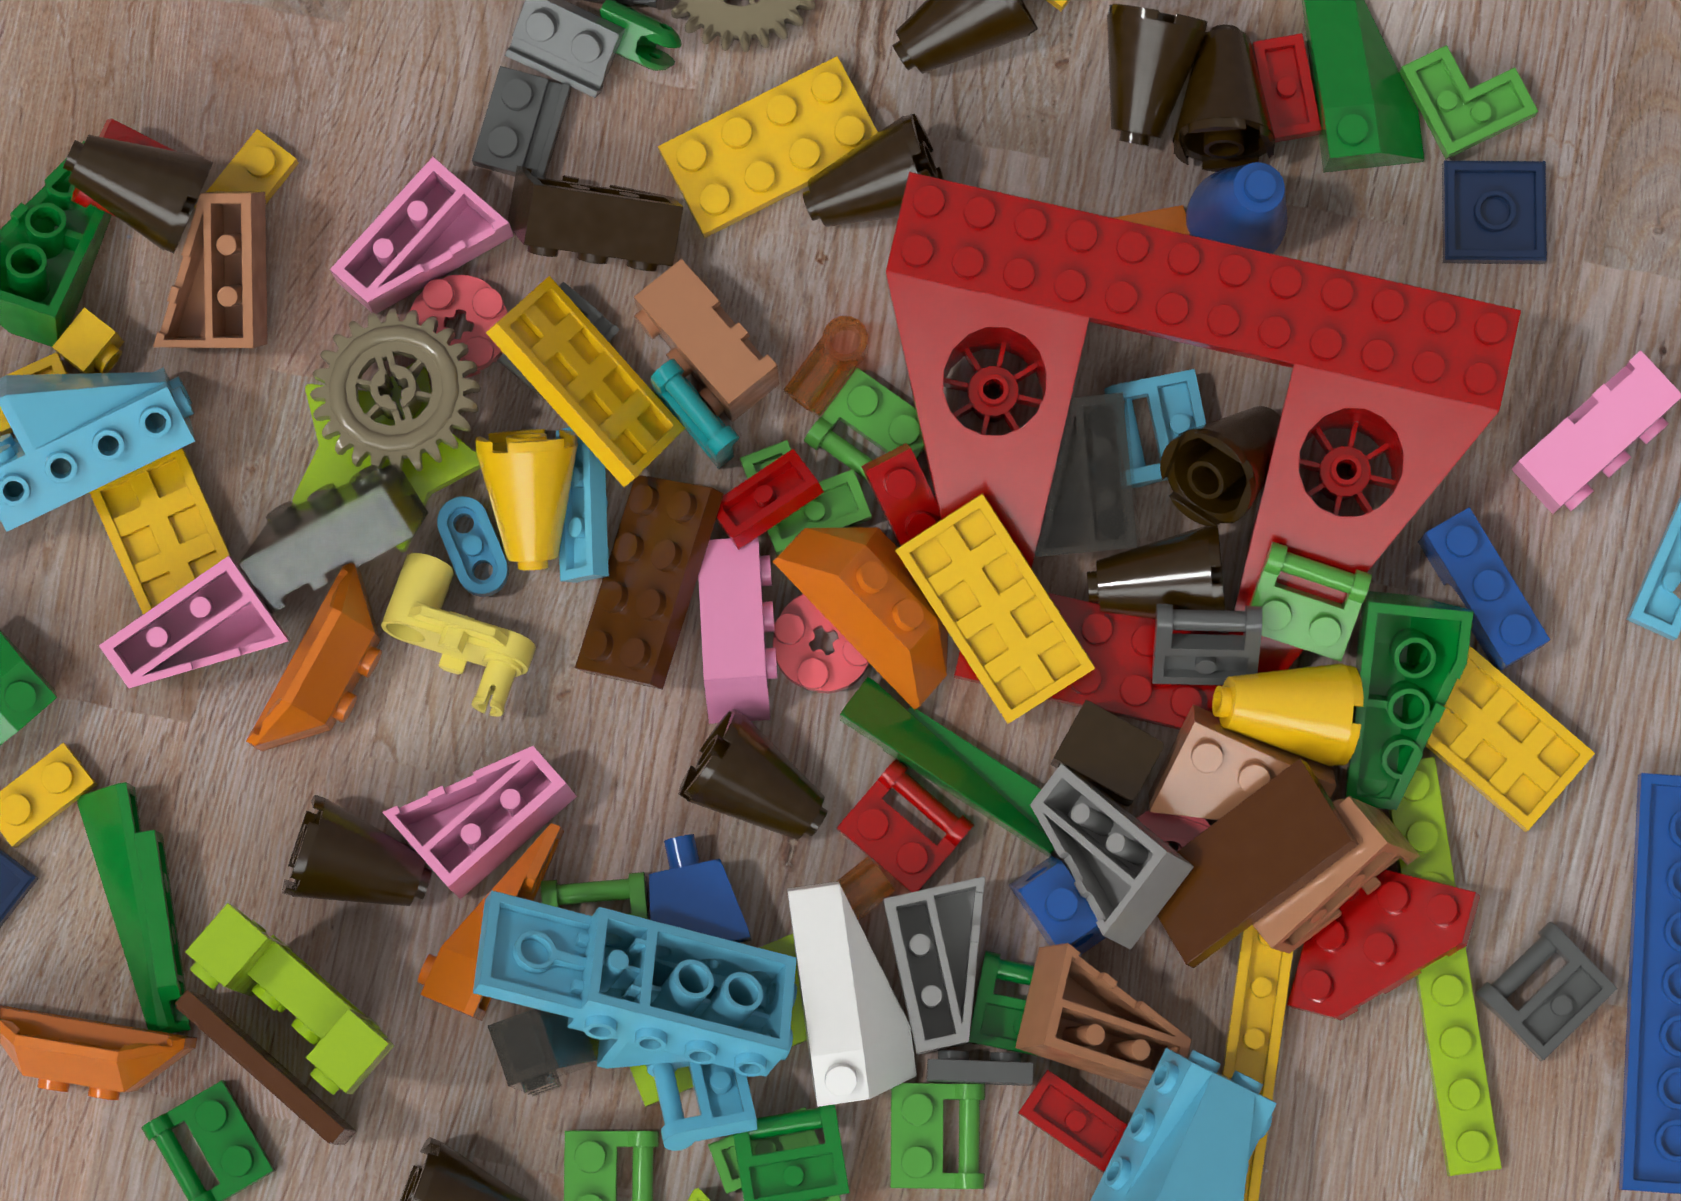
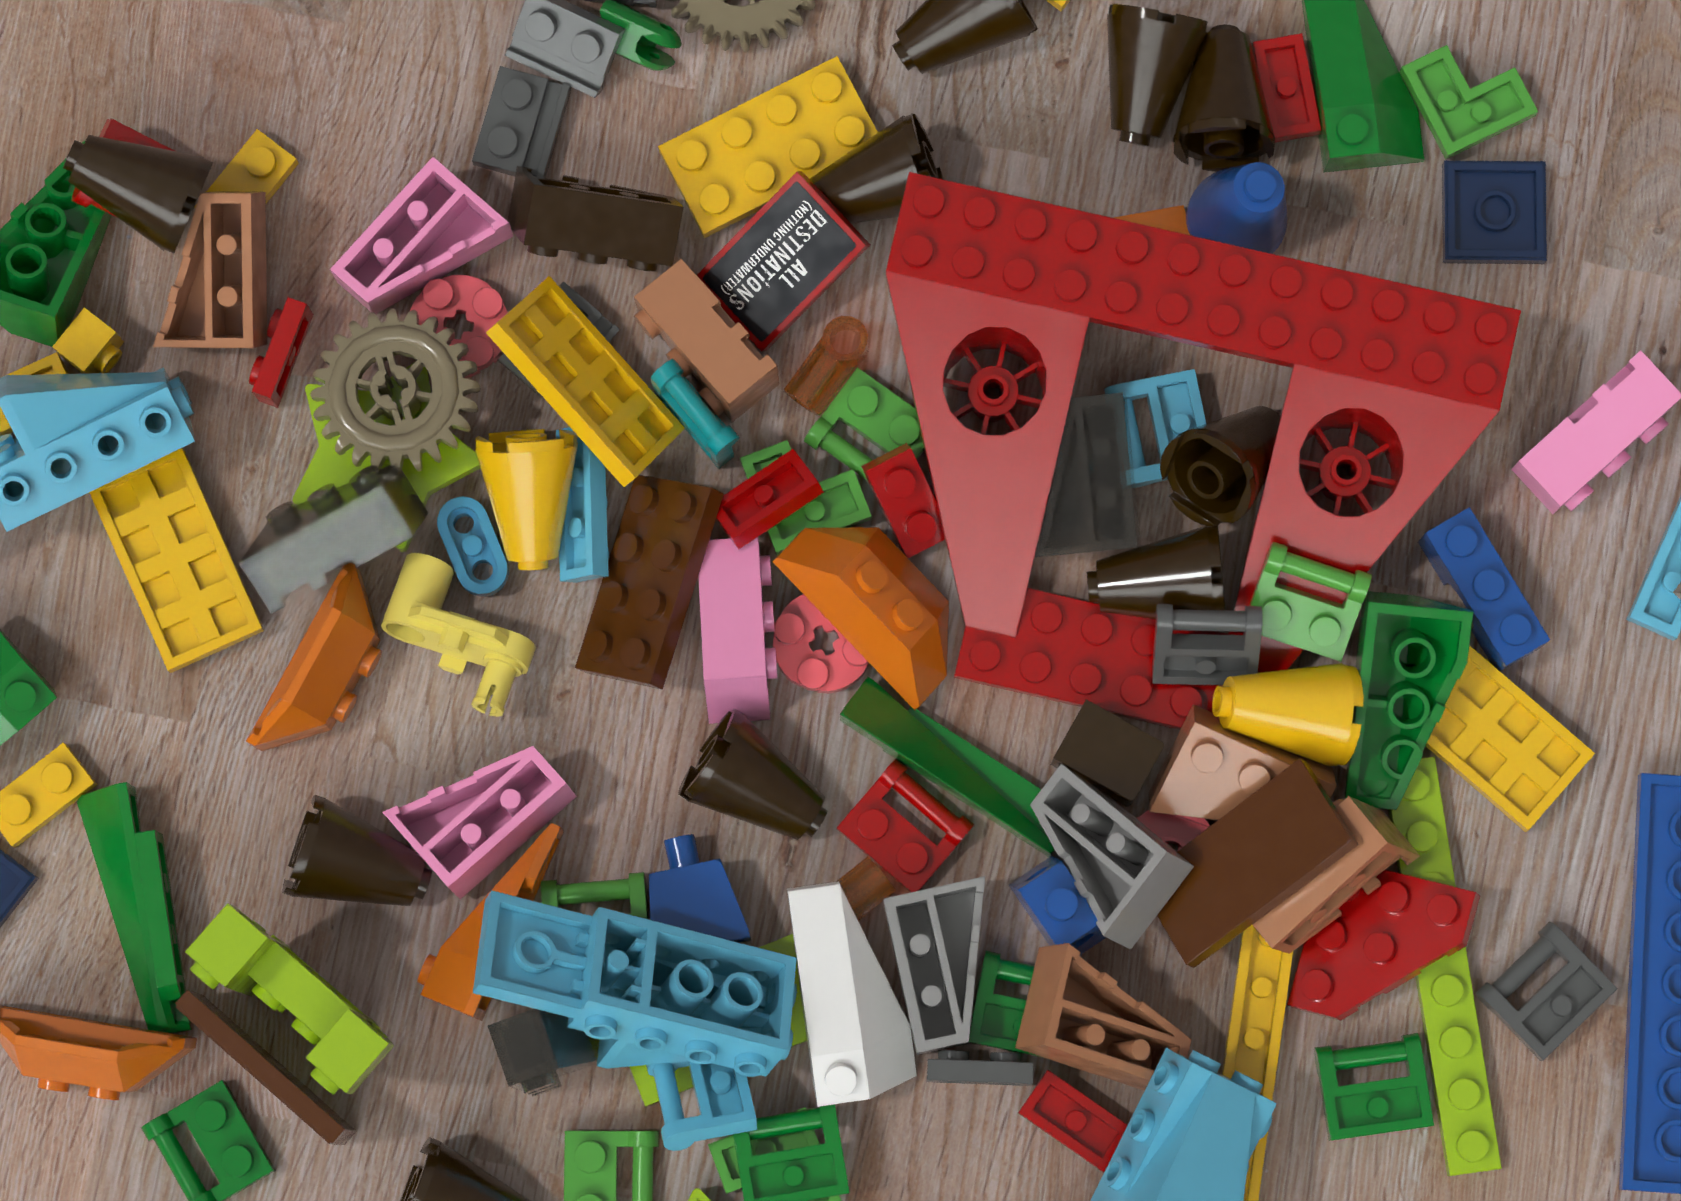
(195, 627): bright pink wedge -> none
(287, 332): none -> red plate
(782, 260): none -> black tile
(919, 1136): bright green plate -> none
(995, 608): yellow plate -> none
(1374, 1105): none -> green plate

